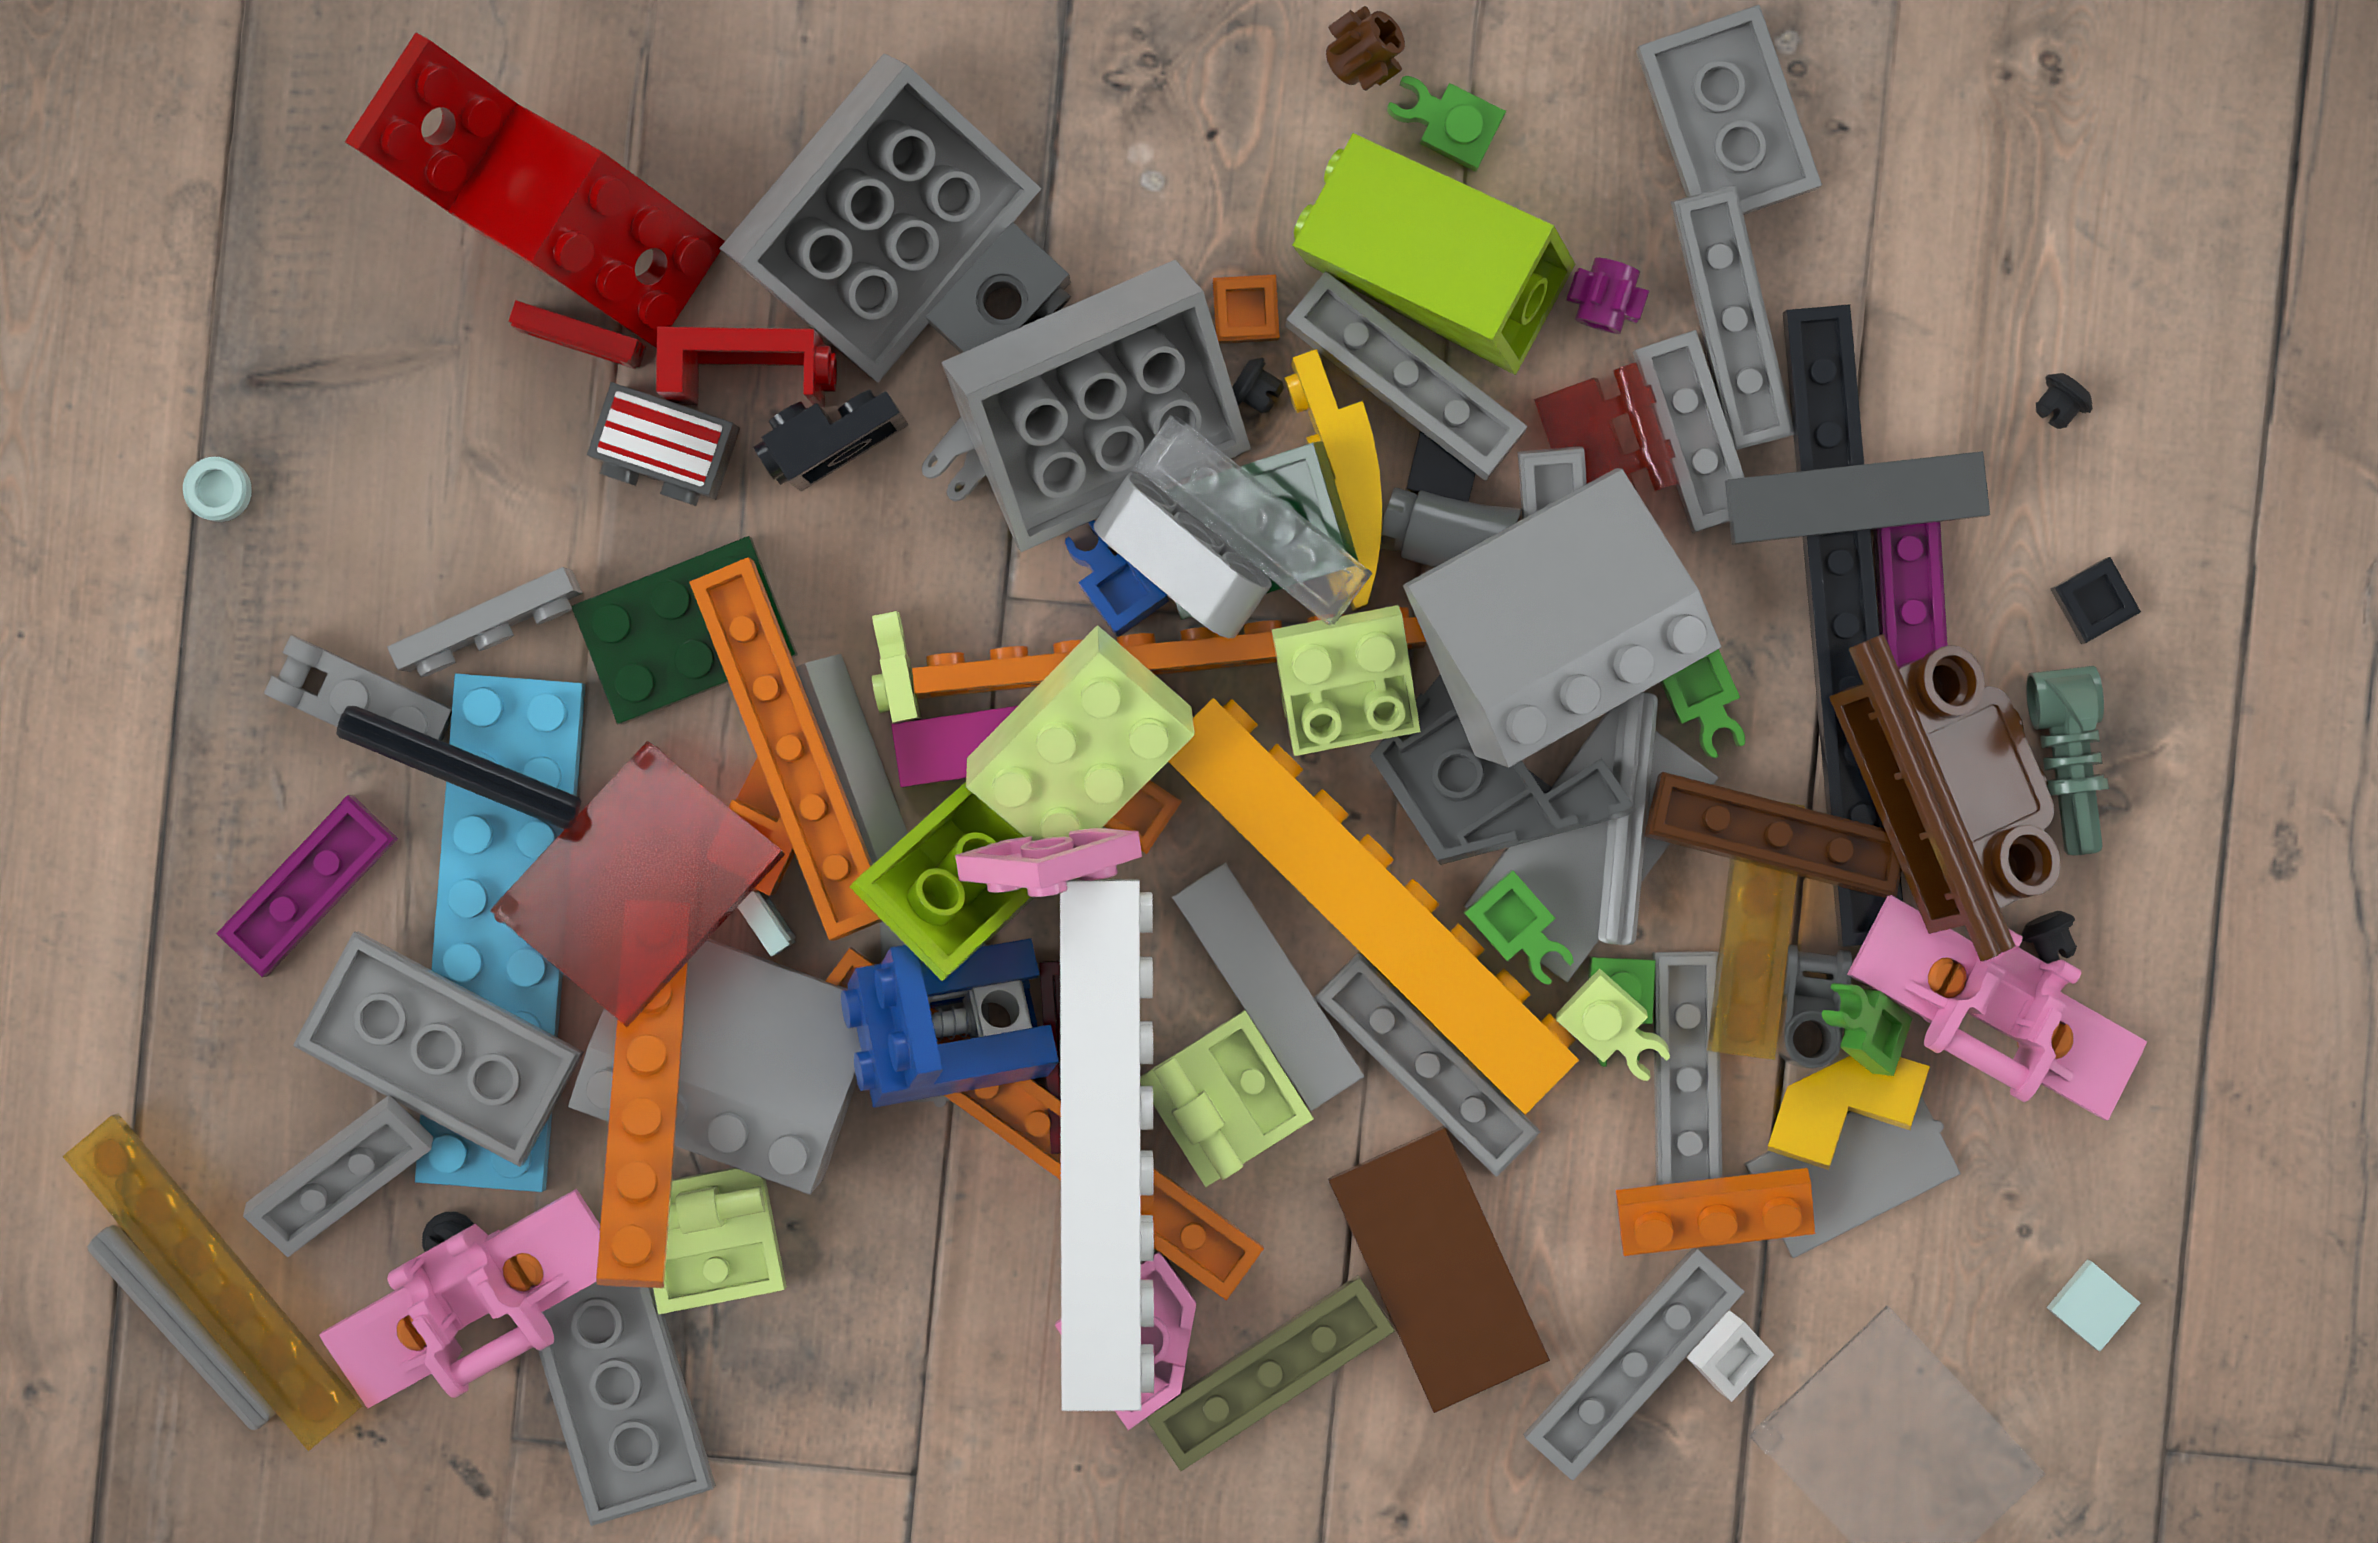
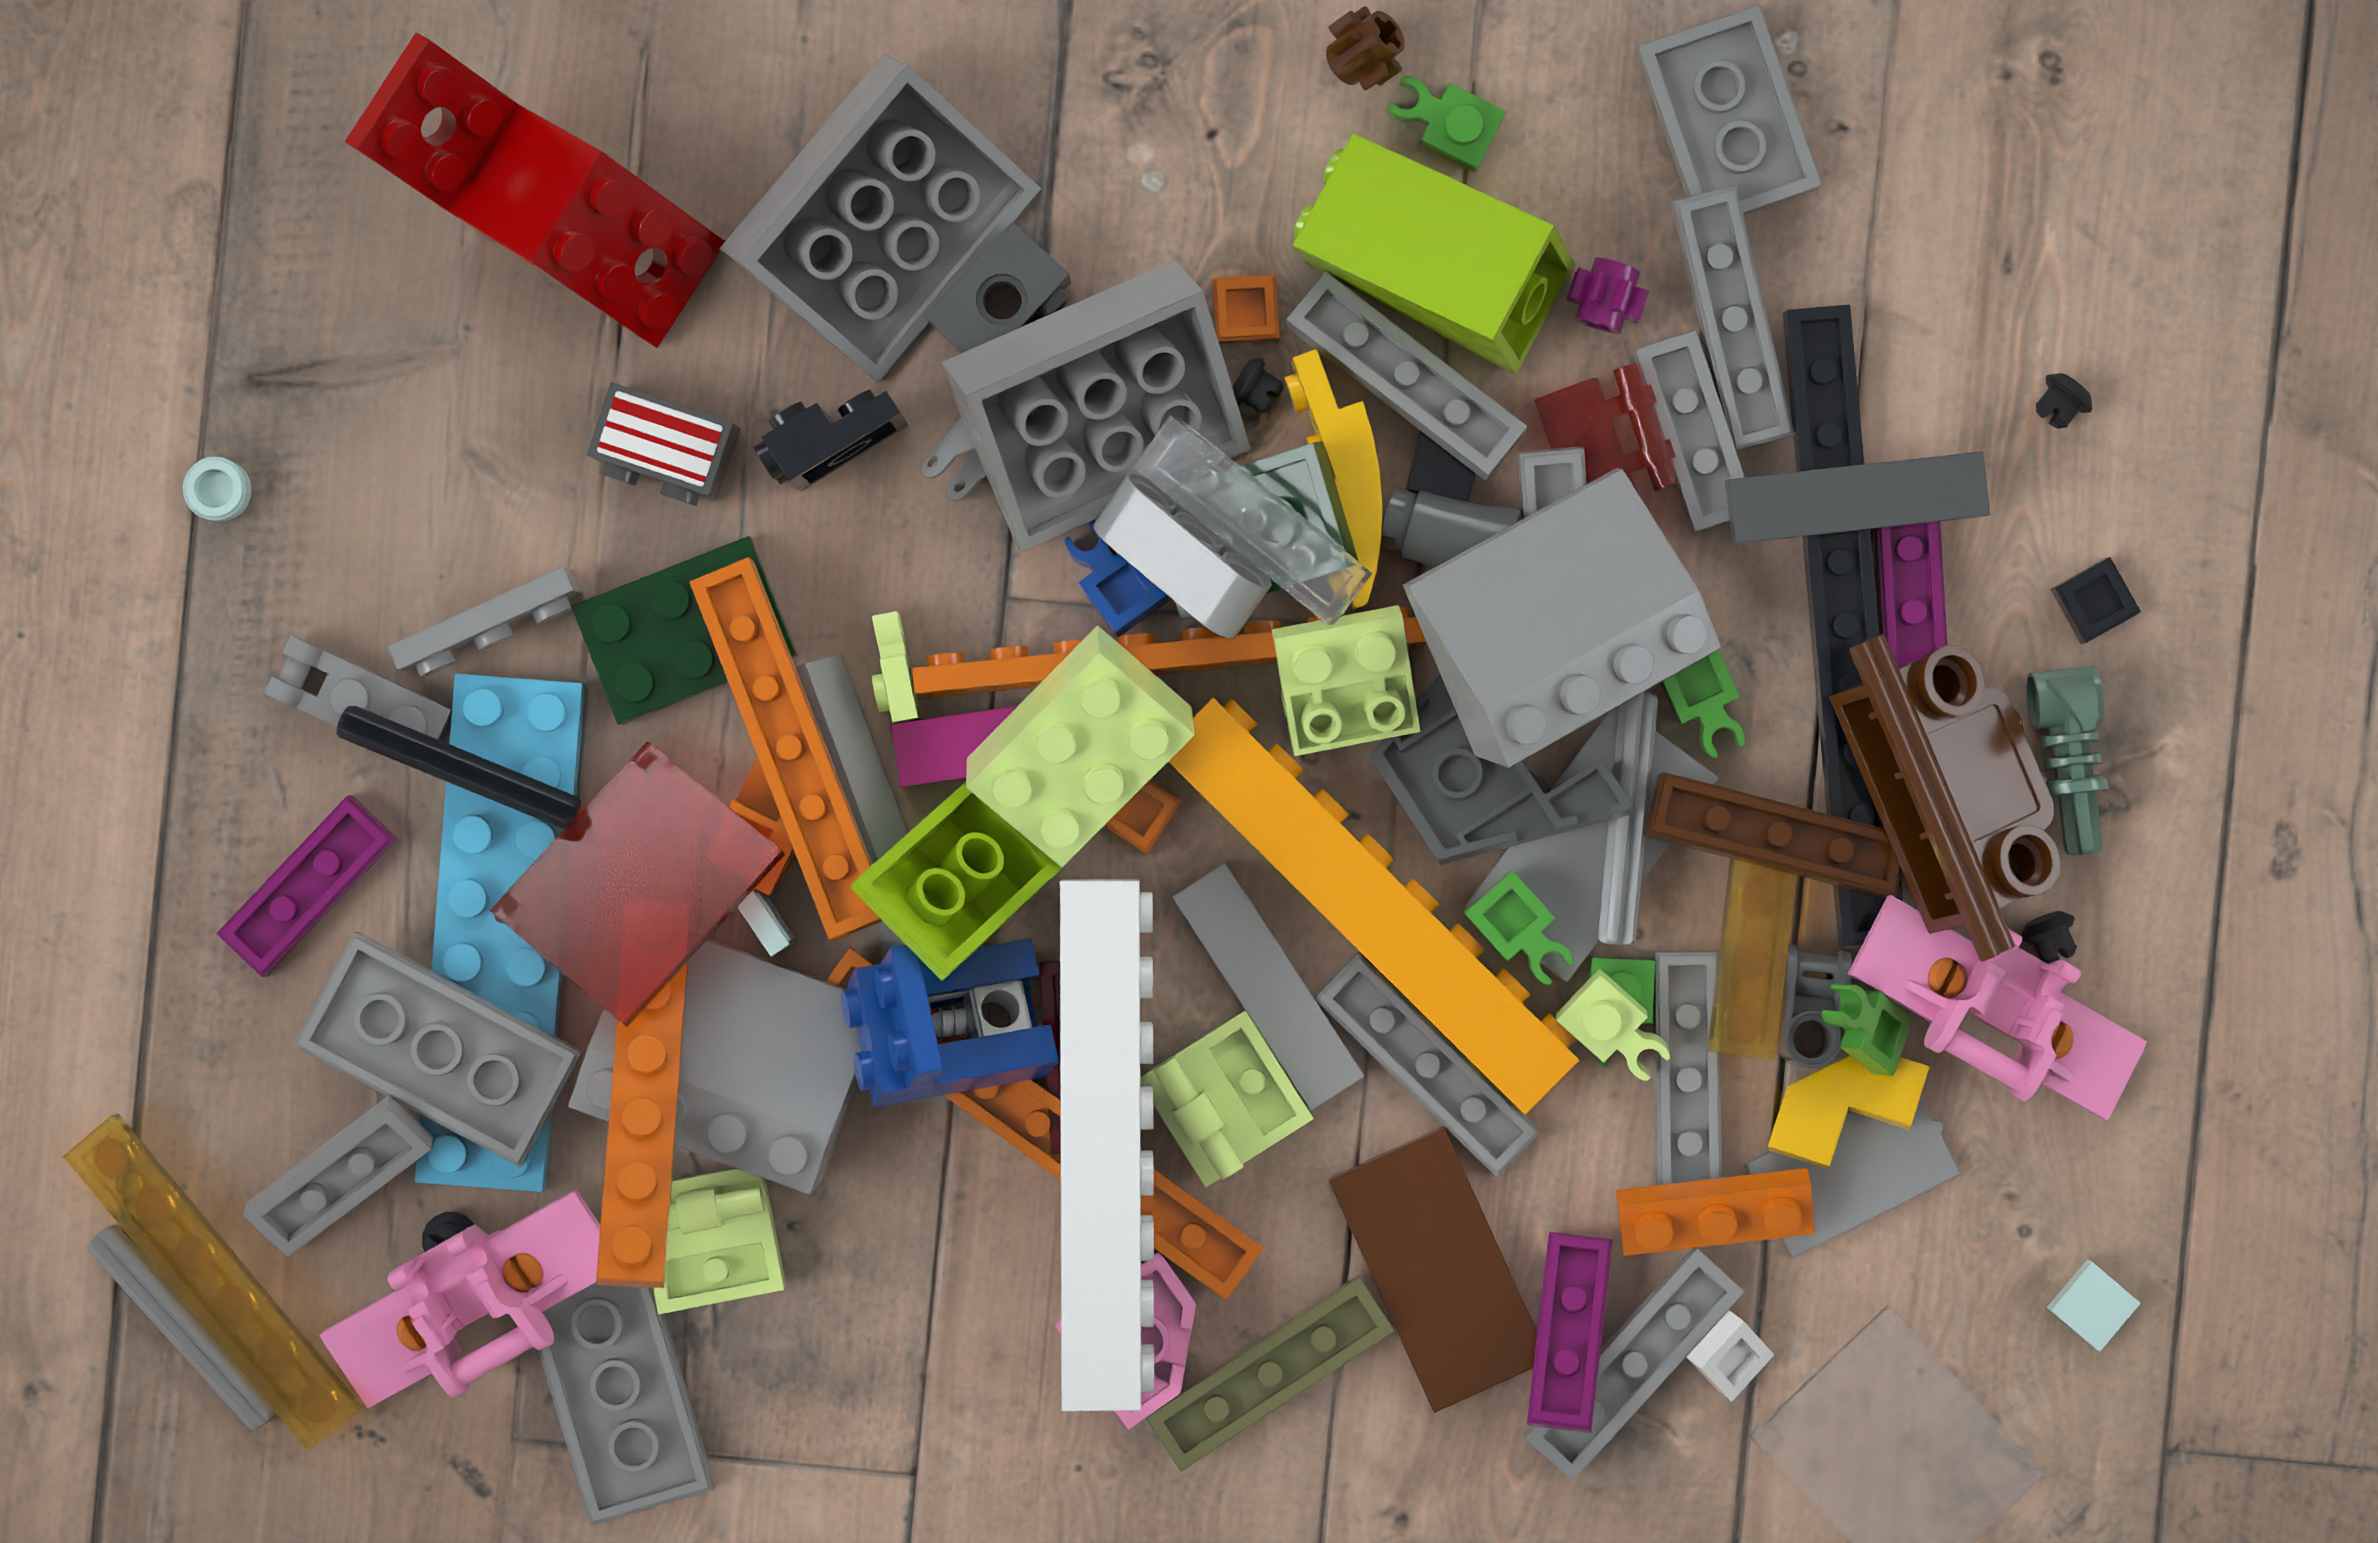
(577, 335): red tile -> none
(684, 348): red panel -> none
(1049, 862): bright pink plate -> none
(1569, 1332): none -> magenta tile

